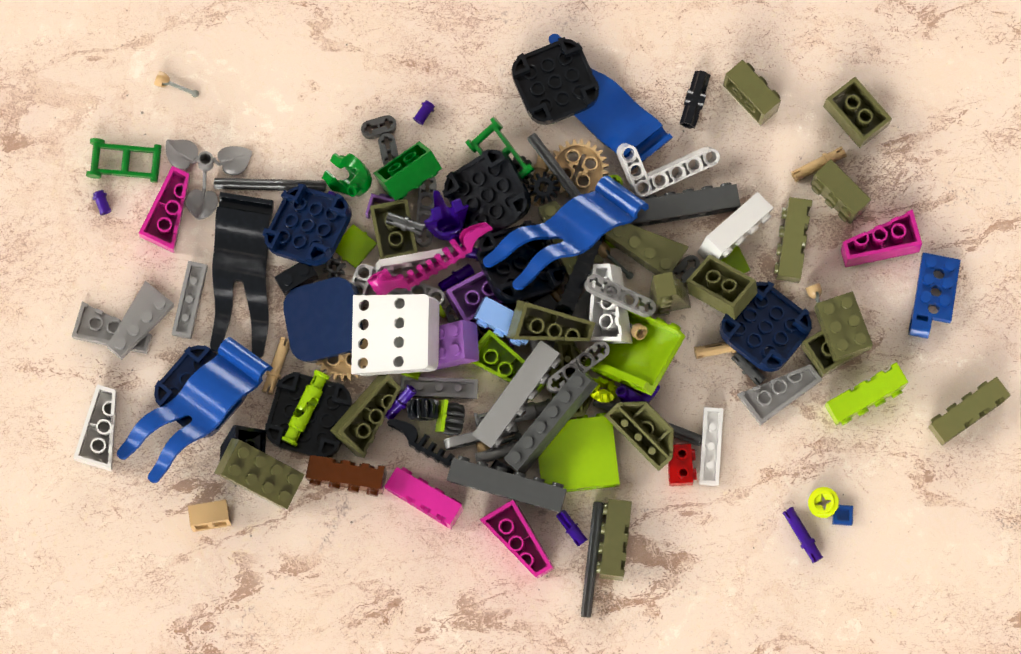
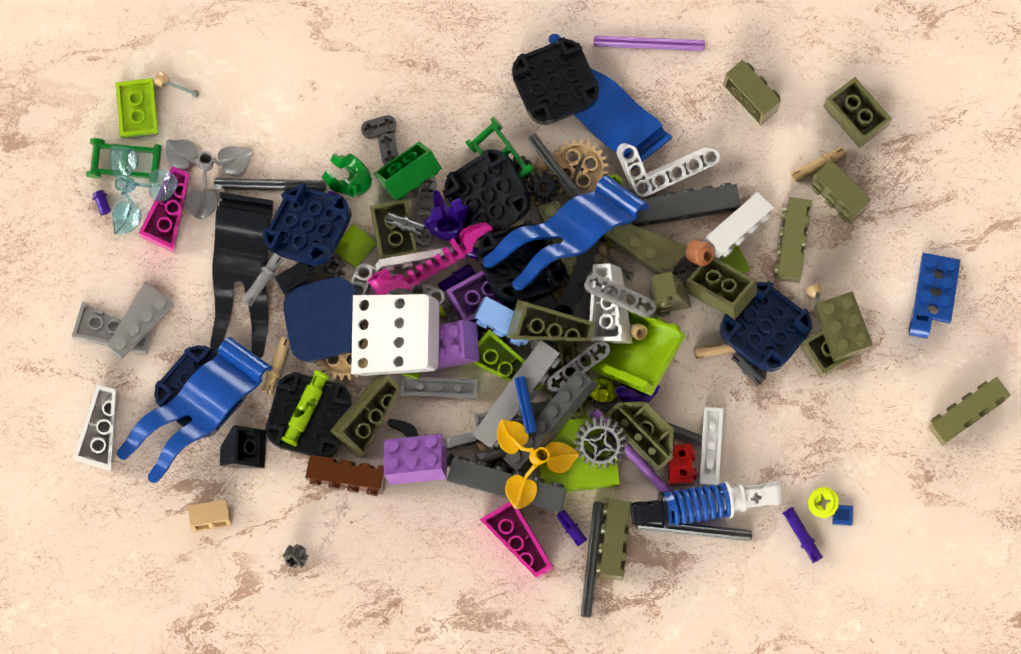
(137, 108): none -> lime plate
(162, 186): none -> clear light blue plant
(189, 300): light grey plate -> none
(259, 473): olive brick -> none
(262, 279): none -> light grey pin
(295, 556): none -> dark grey gear
(381, 198): medium lavender bracket -> none
(401, 401): dark purple pin -> none
(415, 459): none -> medium lavender brick
(423, 409): black gear -> none
(424, 111): dark purple pin -> none
(424, 497): dark pink wedge -> none
(440, 421): lime piece -> none
(454, 419): dark grey gear -> none
(525, 405): none -> blue axle
(558, 456): none -> yellow plant
(595, 458): none -> light grey gear
(649, 43): none -> medium lavender axle
(660, 484): none -> medium lavender piece
(695, 99): black piece -> none
(700, 252): none -> nougat head
(700, 530): none -> dark grey axle
(704, 503): none -> piece
(773, 396): light grey wing -> none
(866, 395): lime wedge -> none
(883, 242): dark pink wedge -> none

